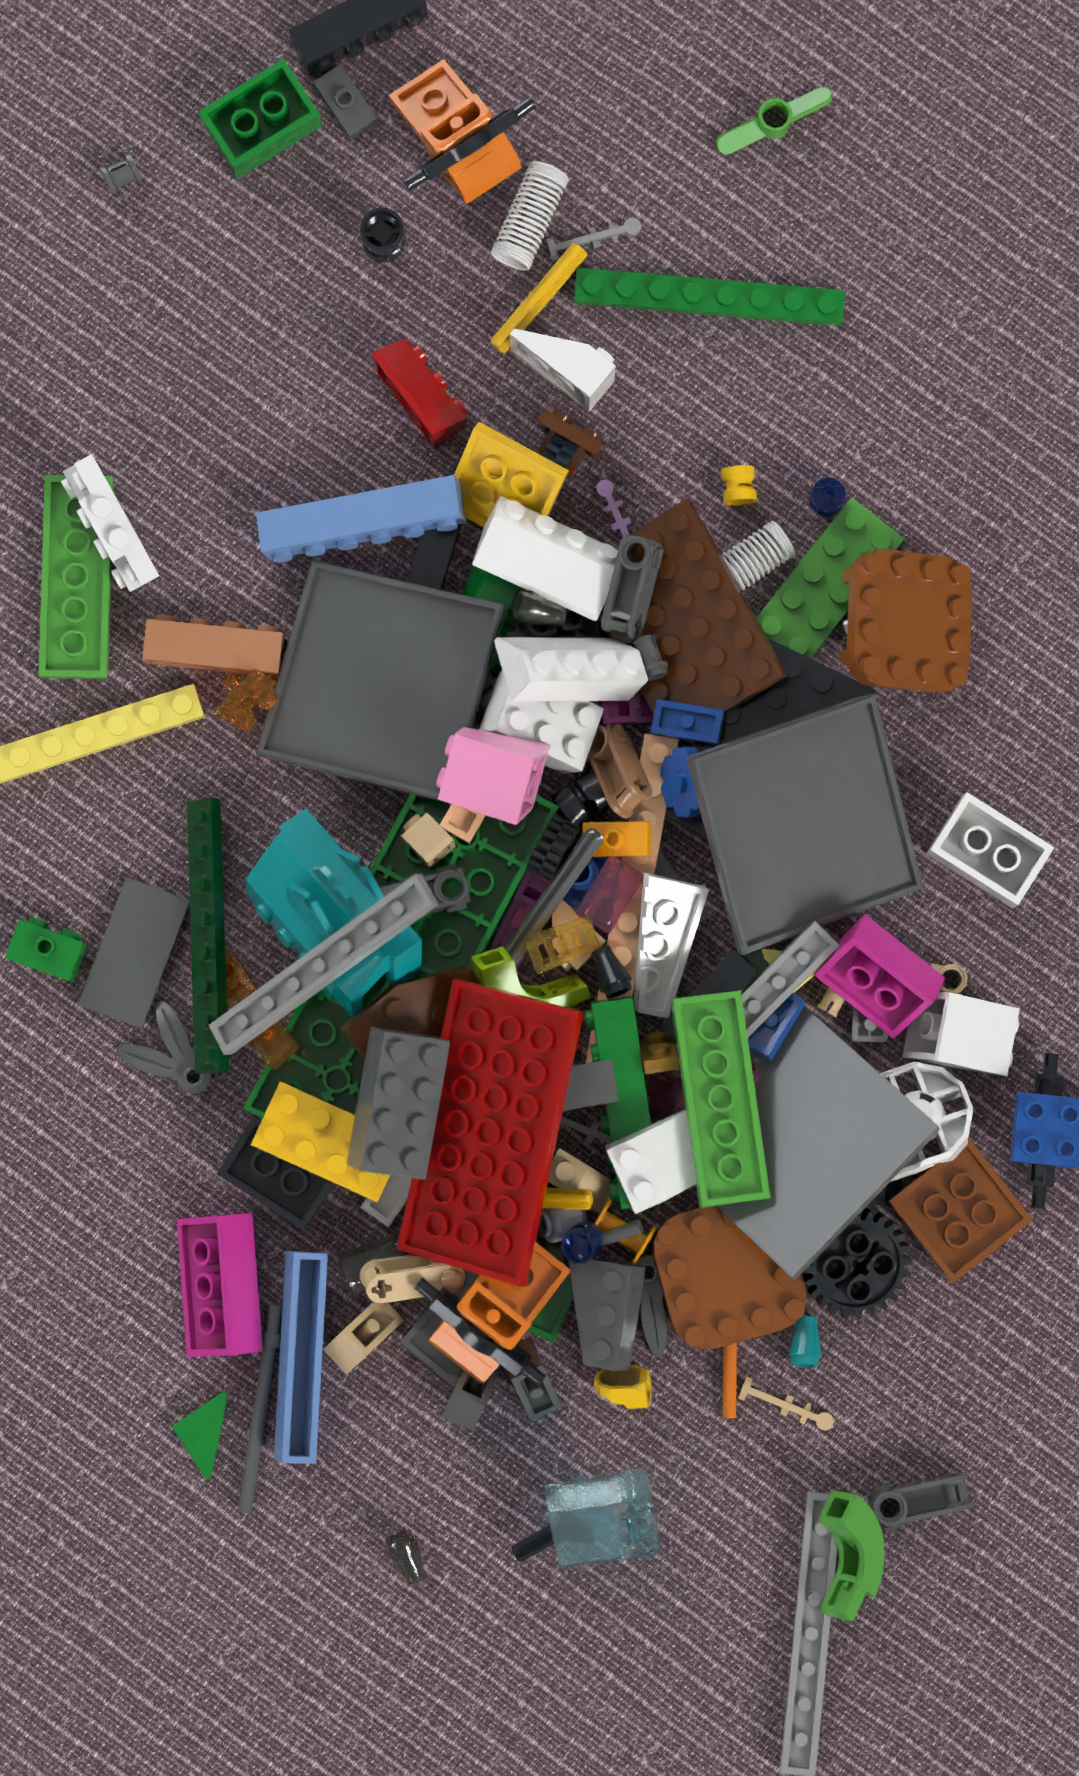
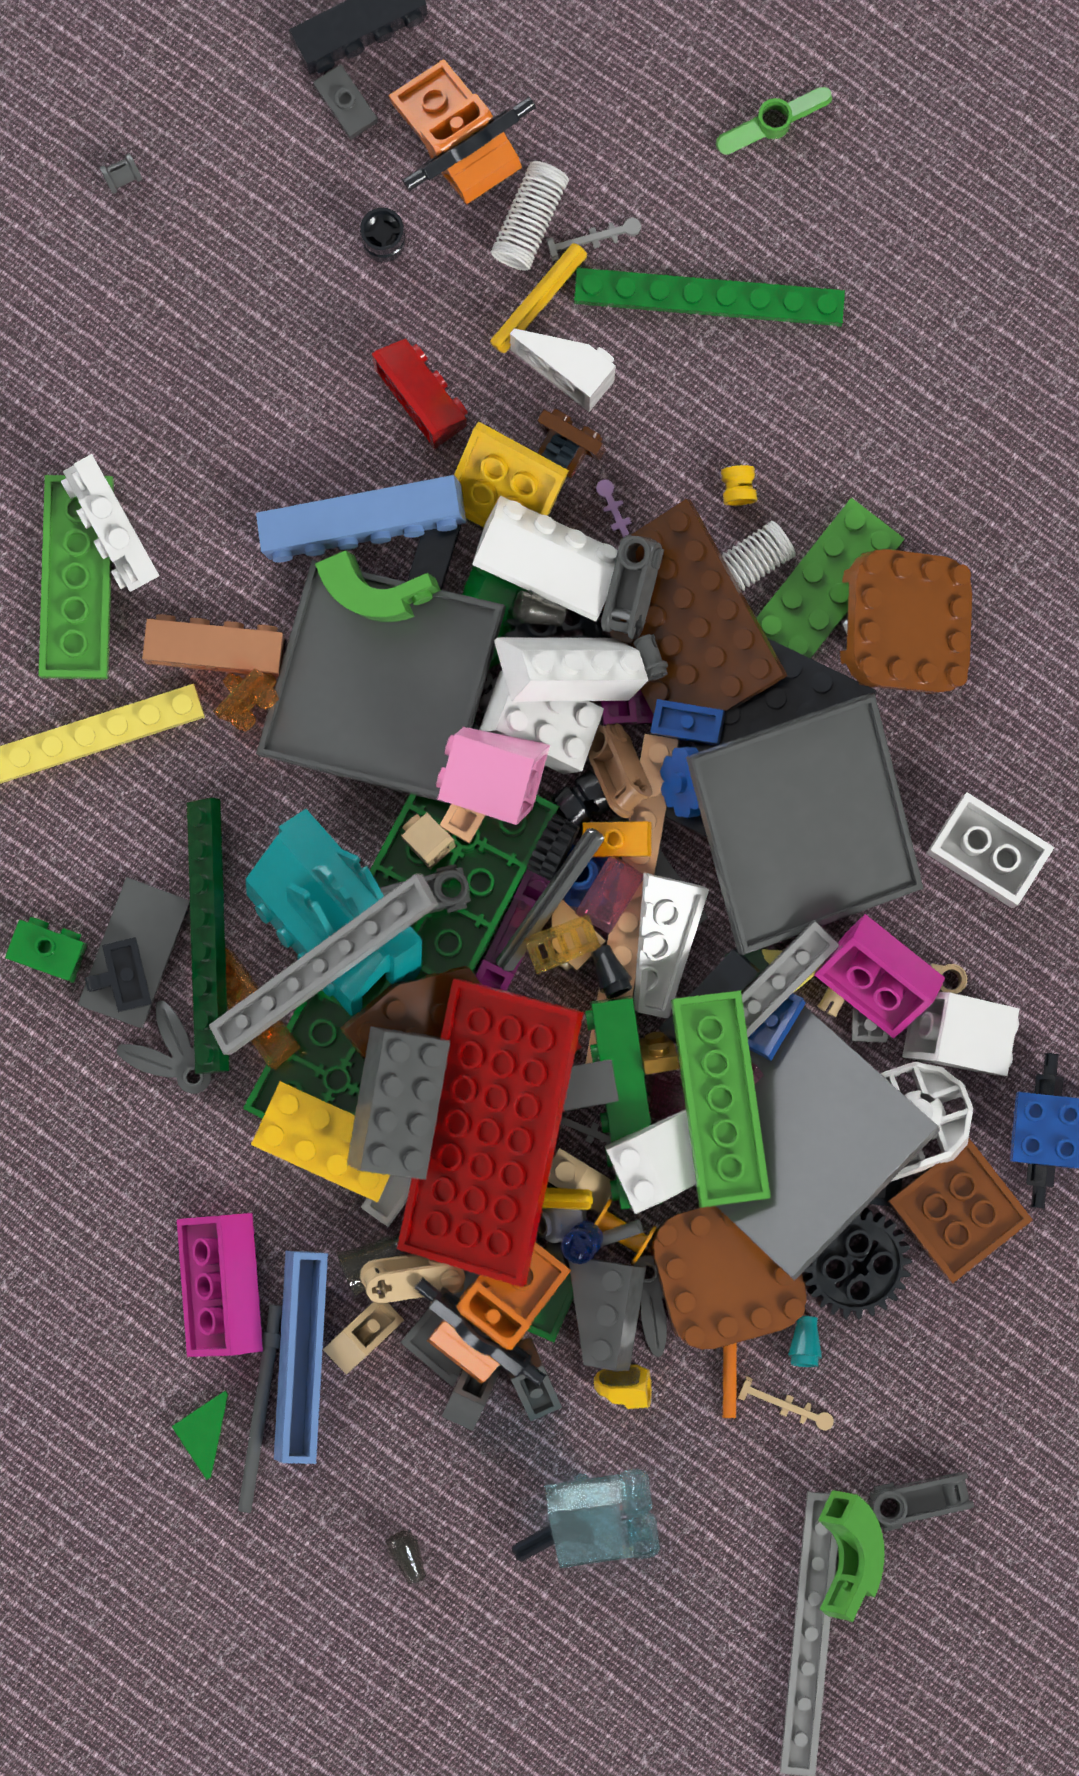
(124, 975): none -> black plate
(260, 118): green brick -> none
(273, 1181): black brick -> none
(348, 587): none -> bright green arch
(498, 971): lime arch -> none
(825, 503): clear blue wheel -> none

